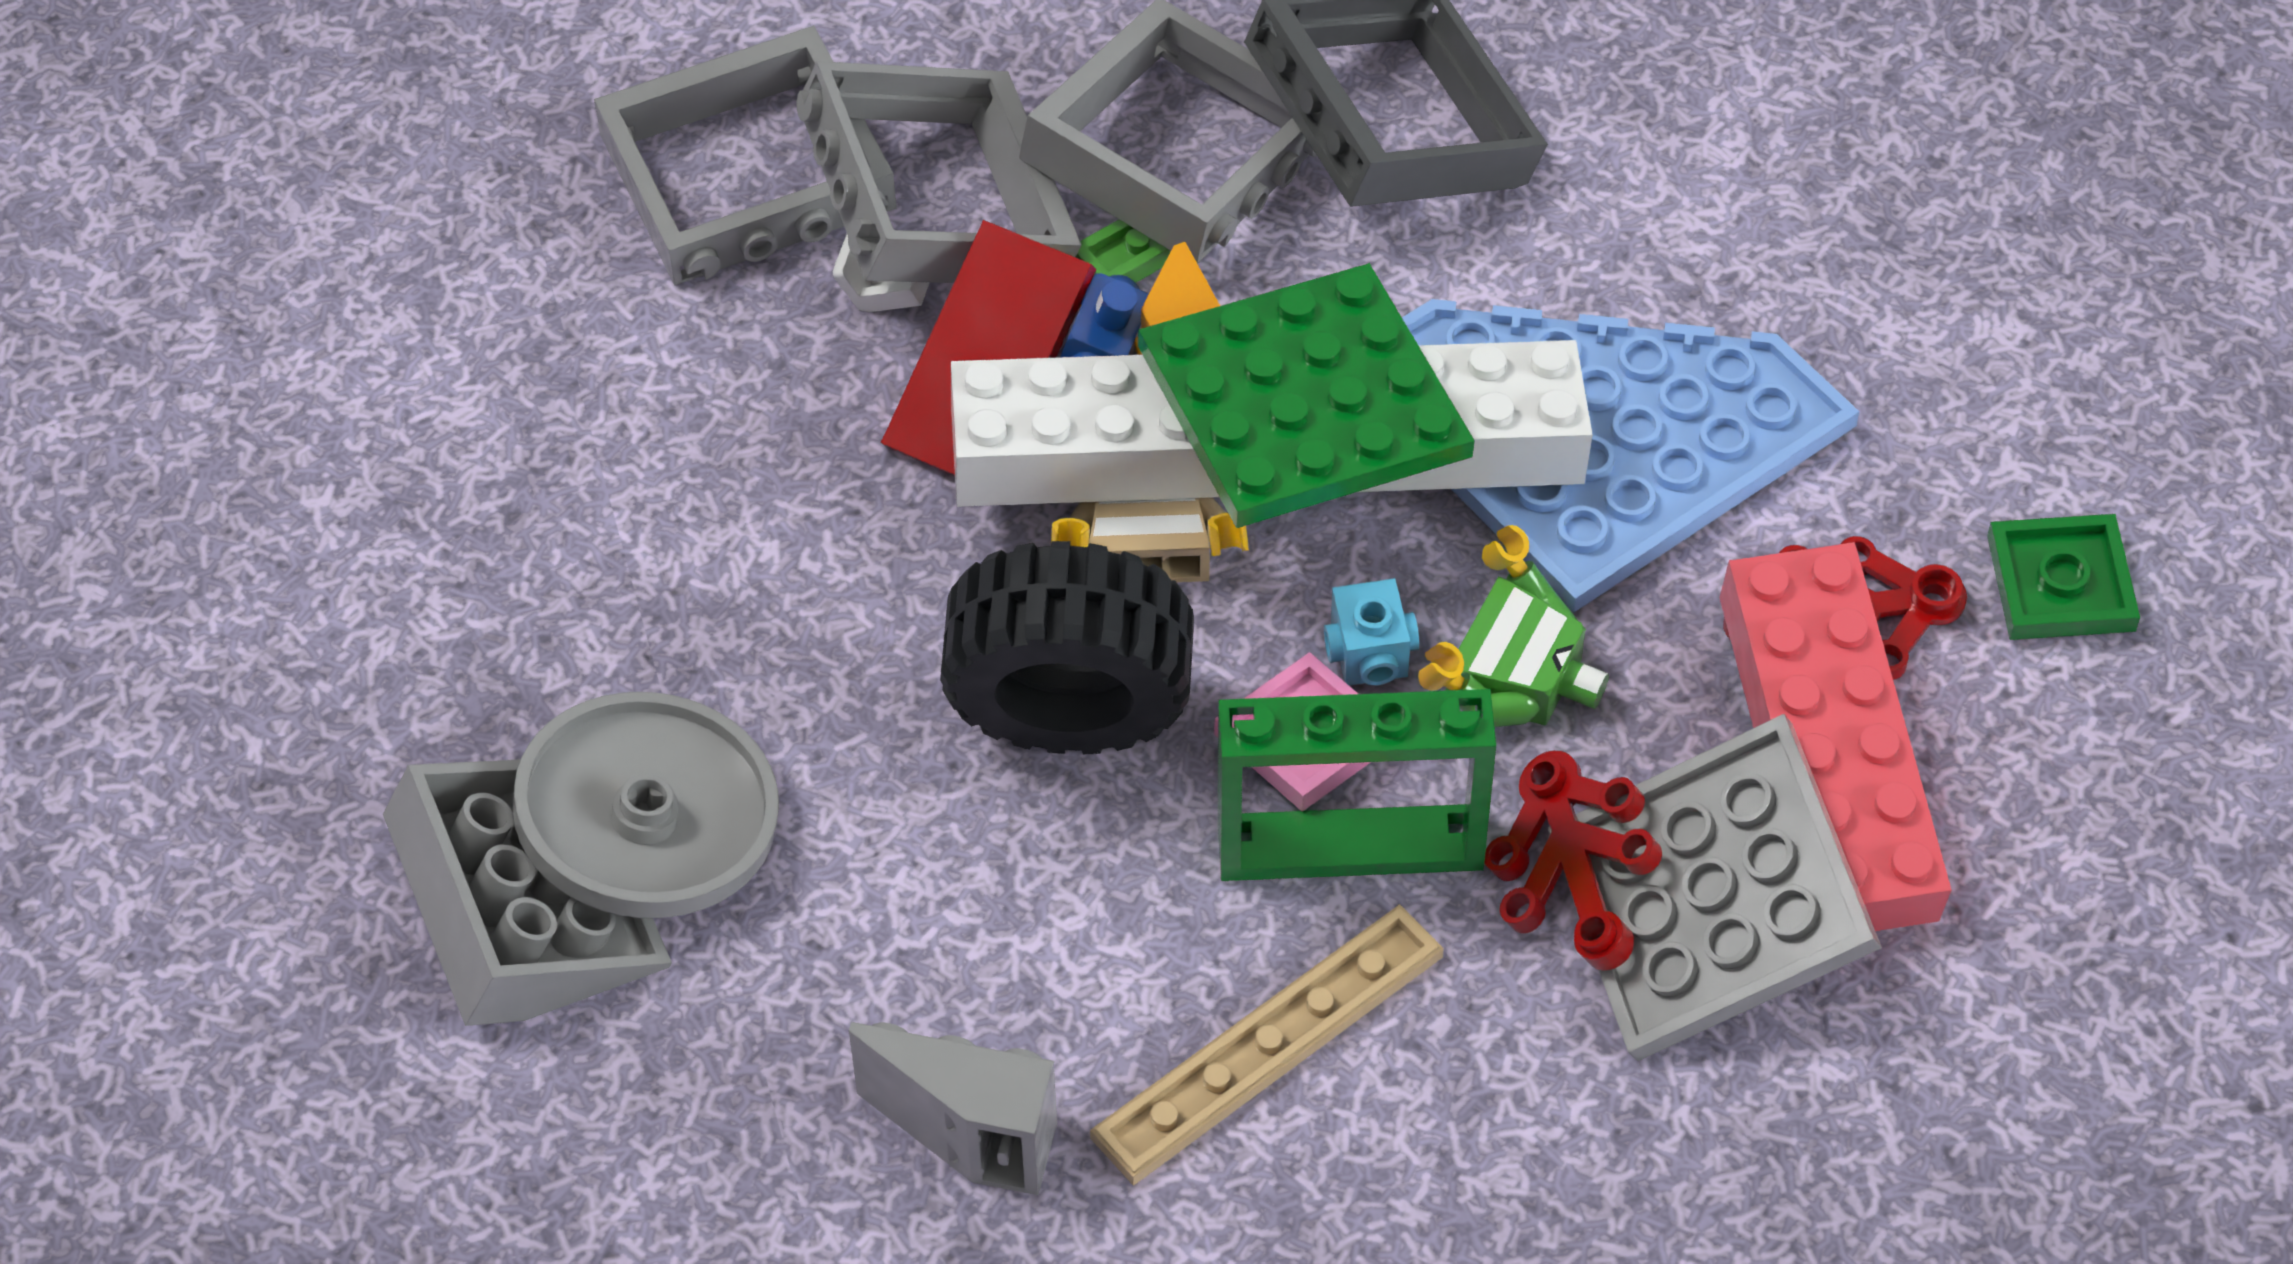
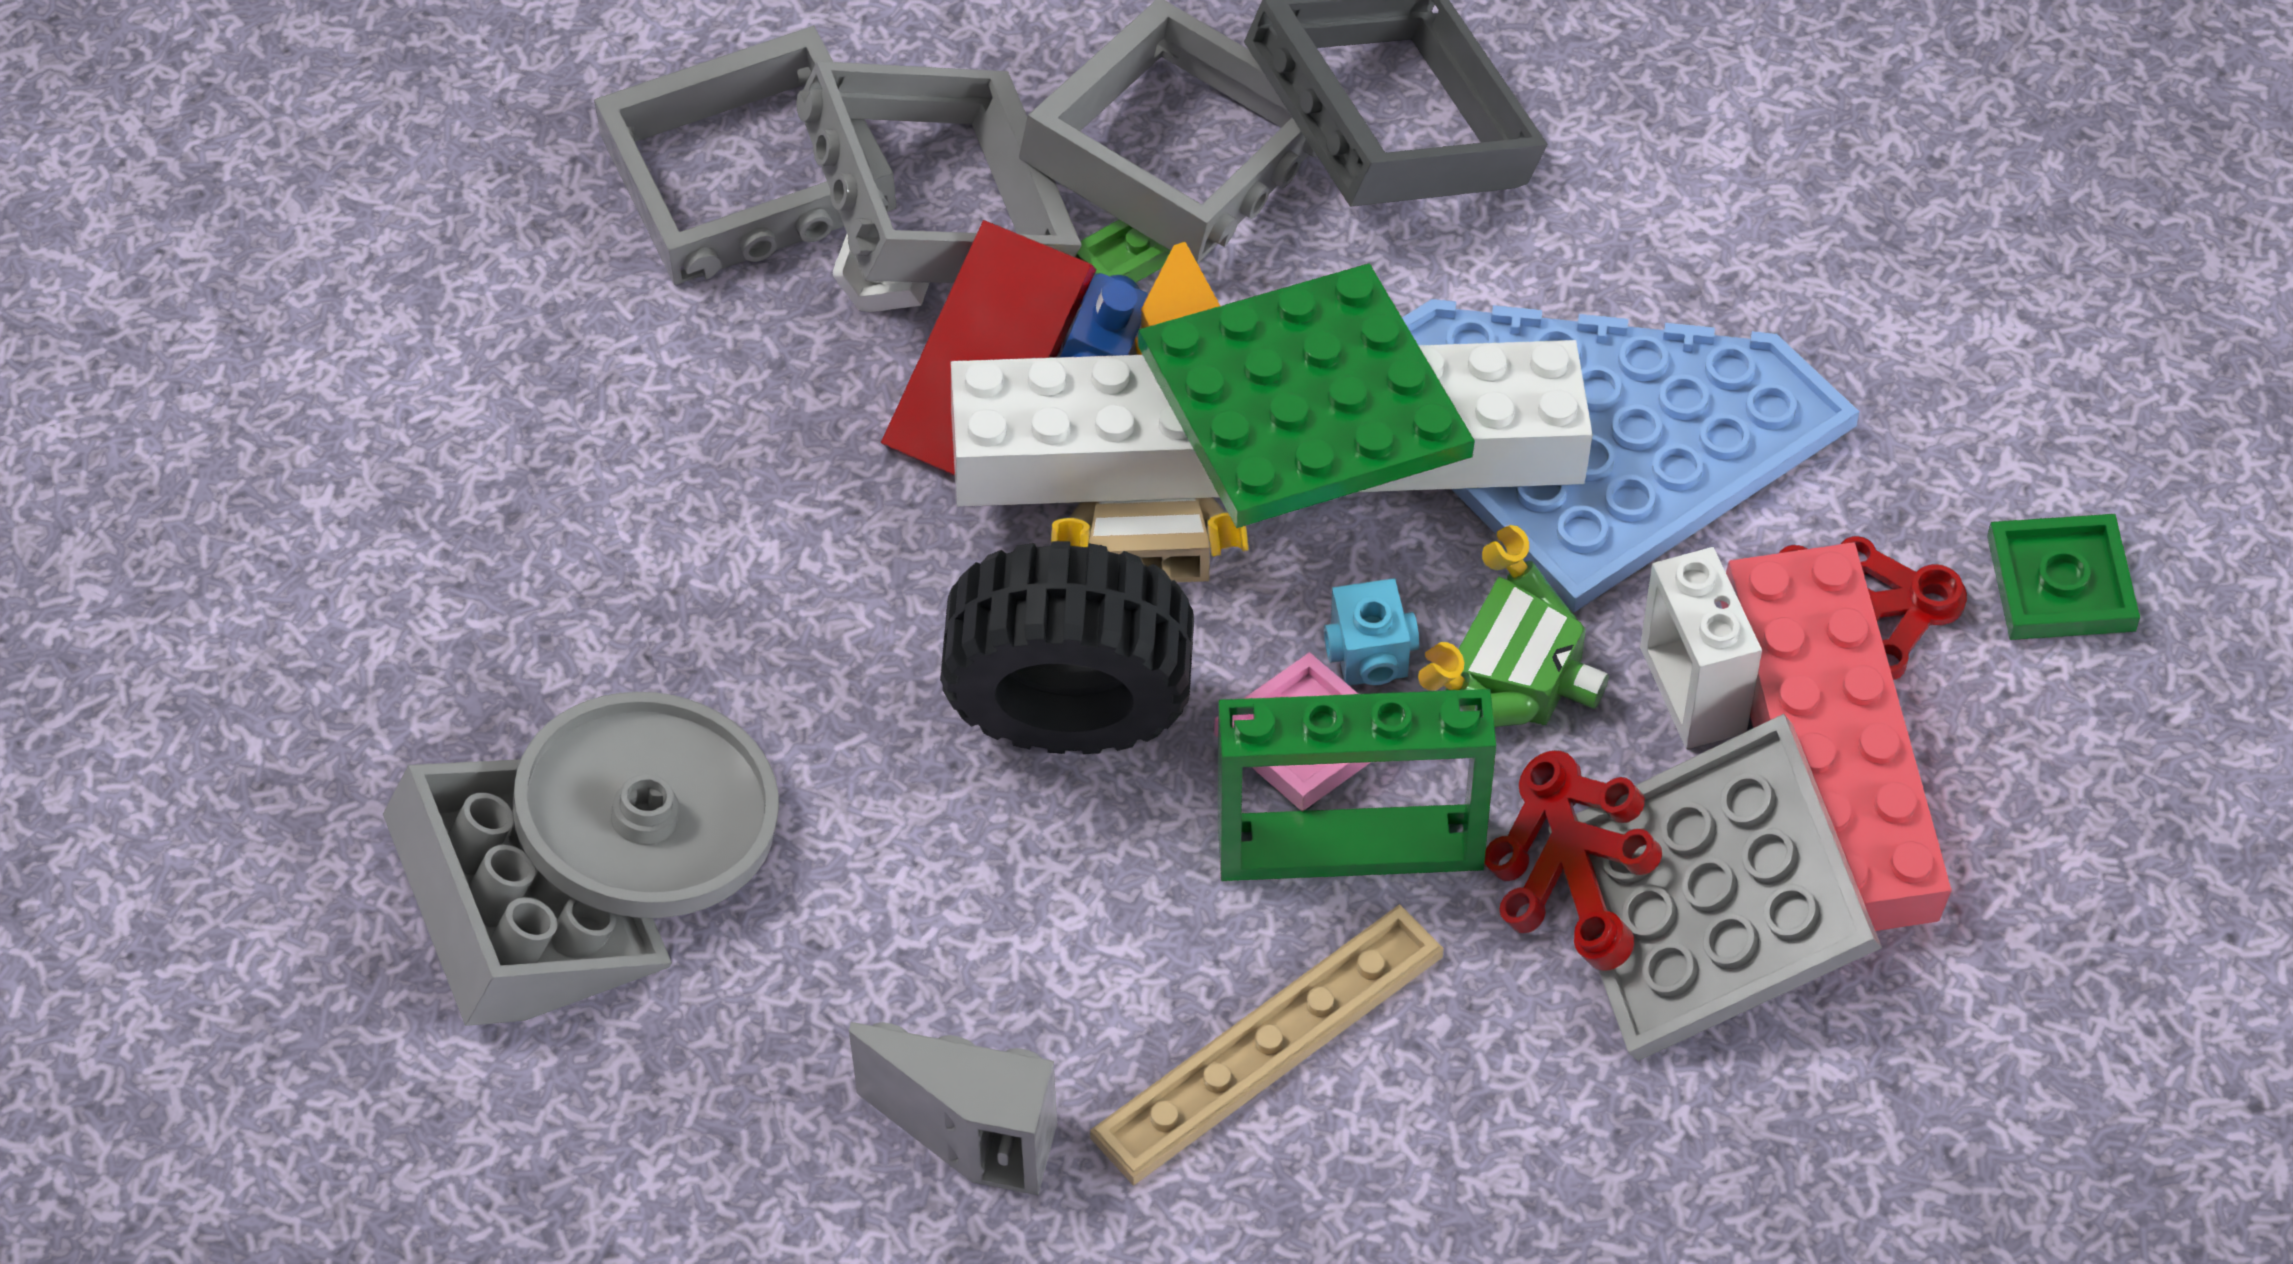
(1698, 652): none -> white window

